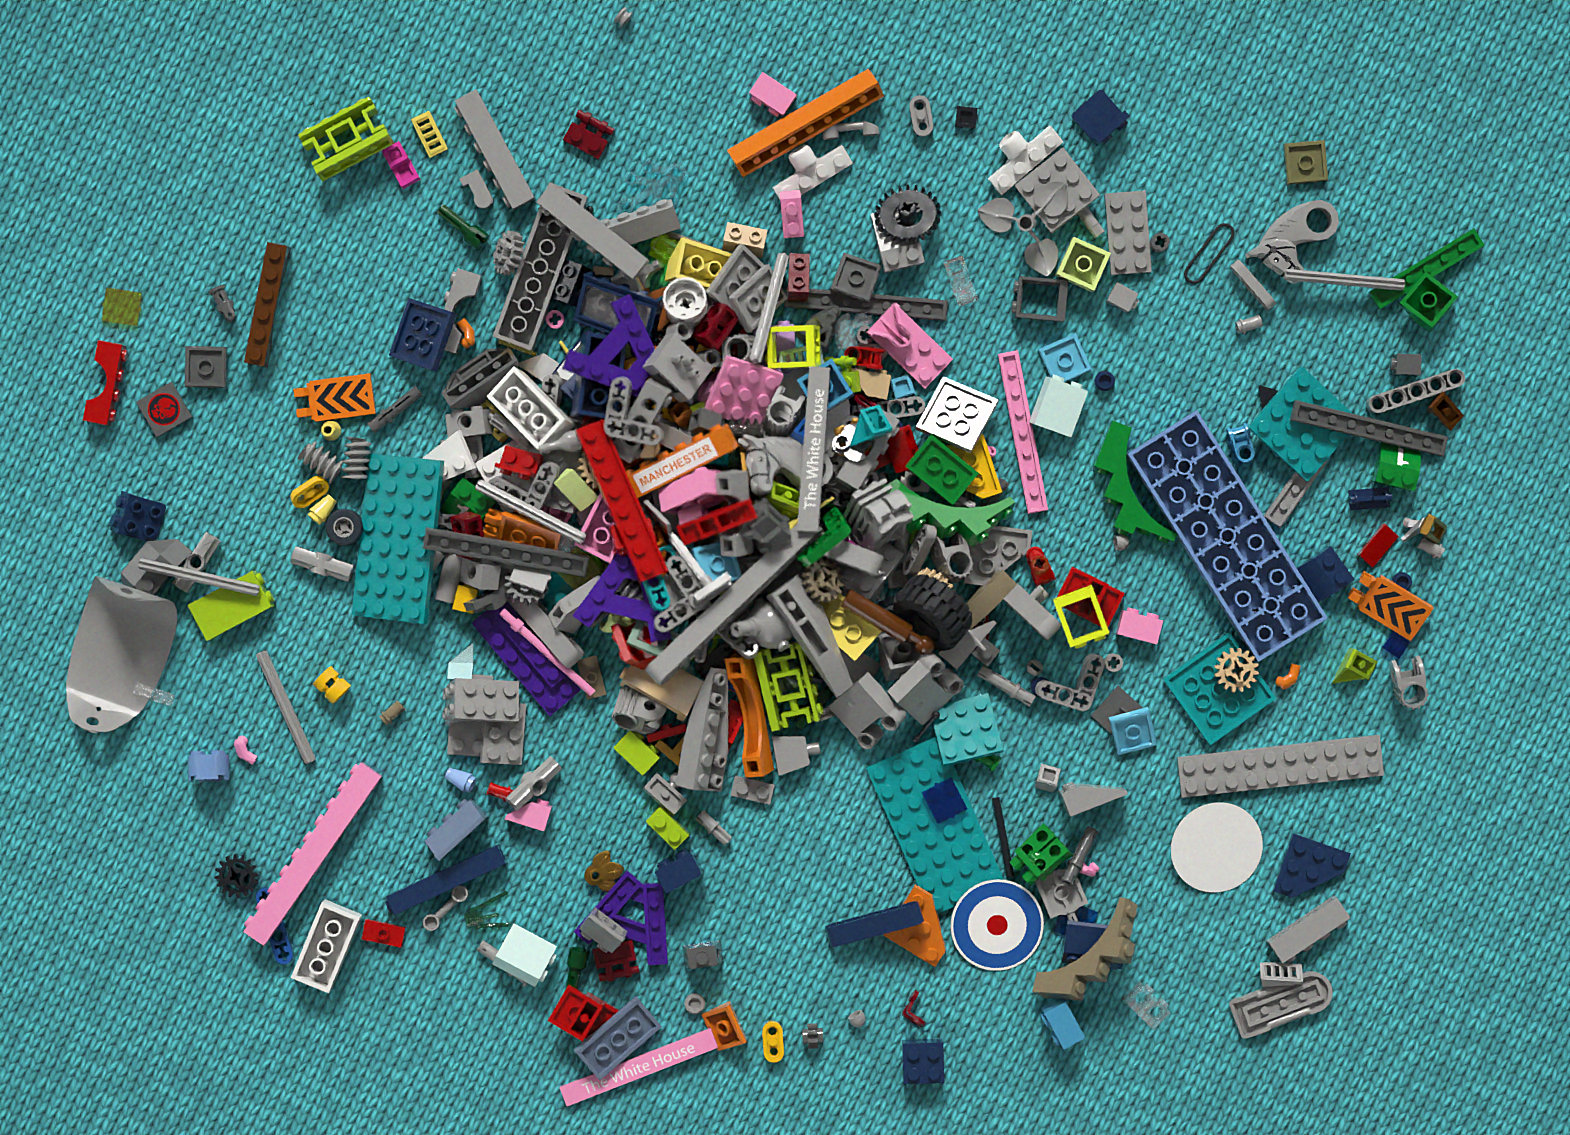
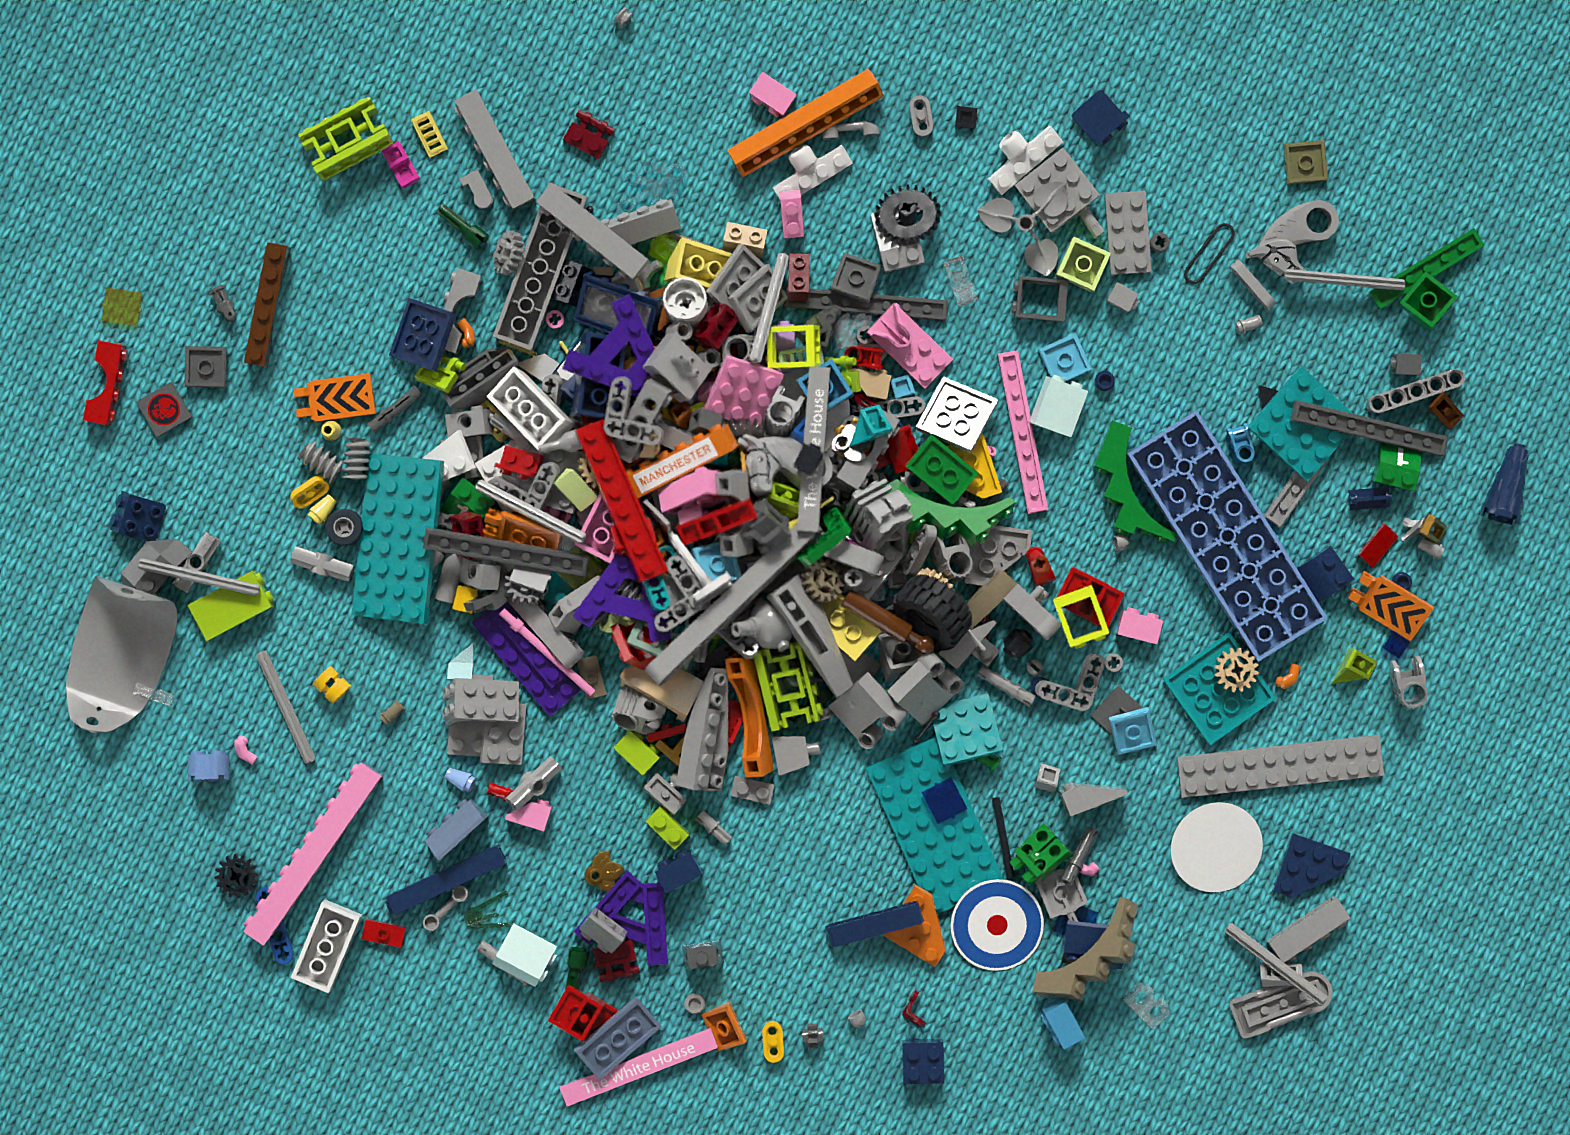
(444, 377): none -> lime plate
(808, 459): none -> black brick
(859, 584): none -> light grey bush
(1017, 643): none -> black head
(1276, 964): none -> light grey axle
(1505, 496): none -> dark blue cone

